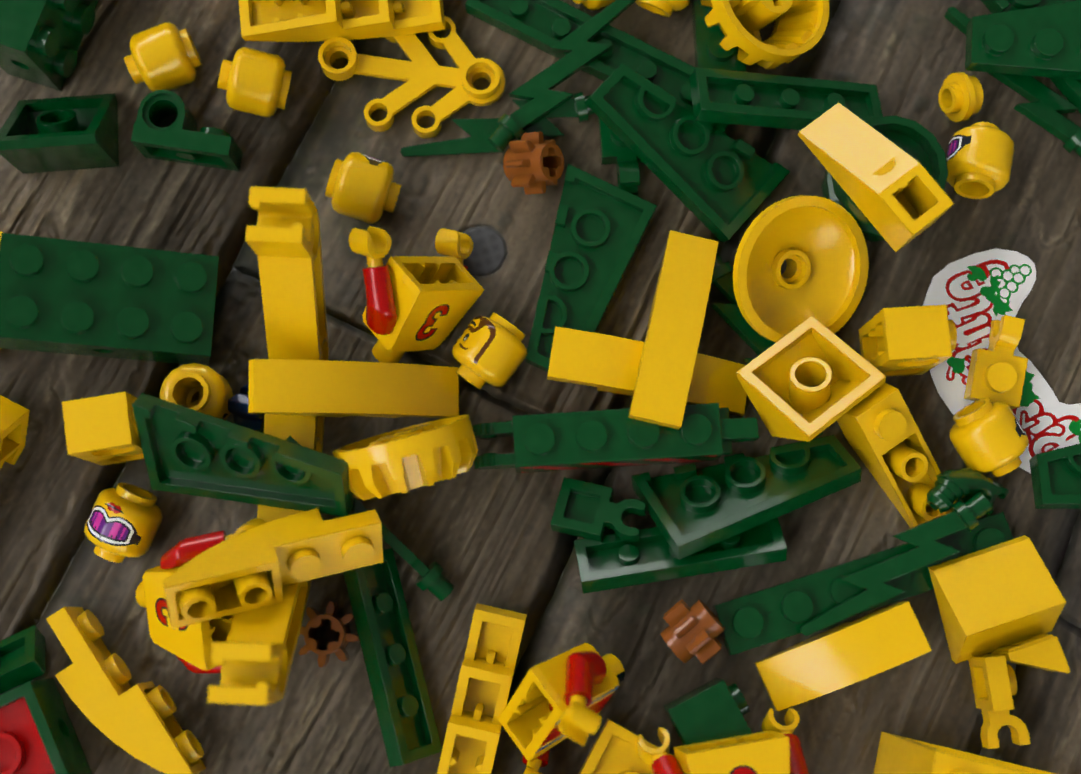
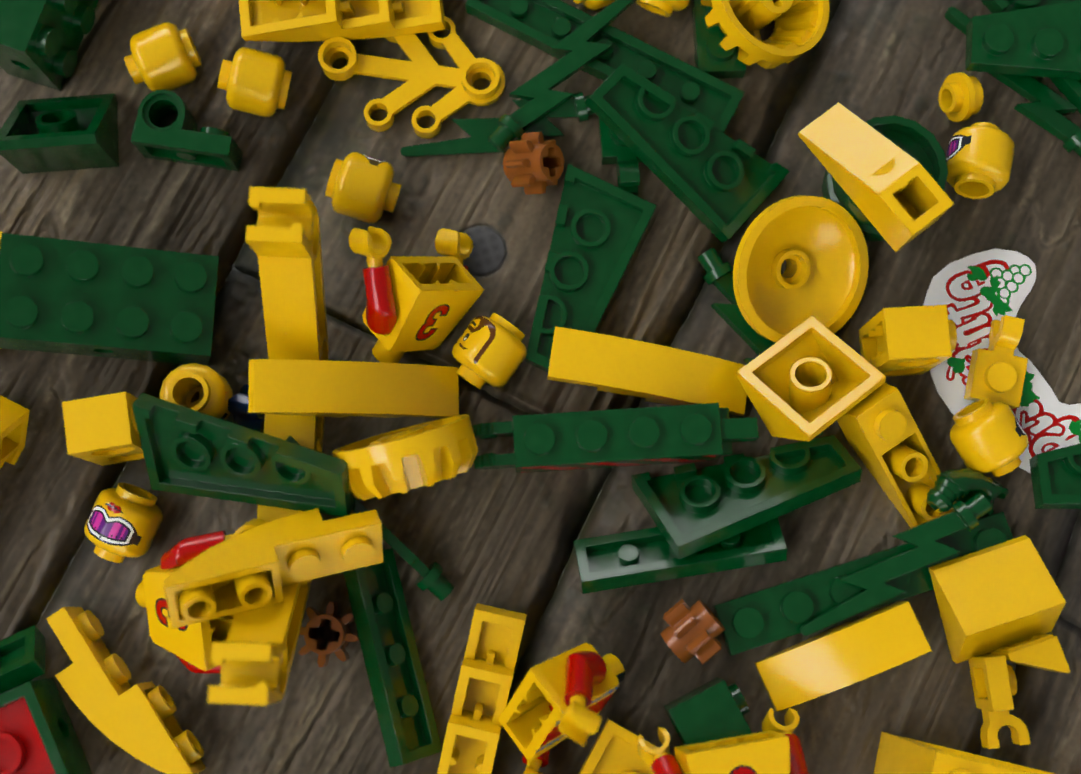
(588, 509): dark green plate -> none
(674, 330): yellow slope -> none
(775, 99): dark green plate -> none

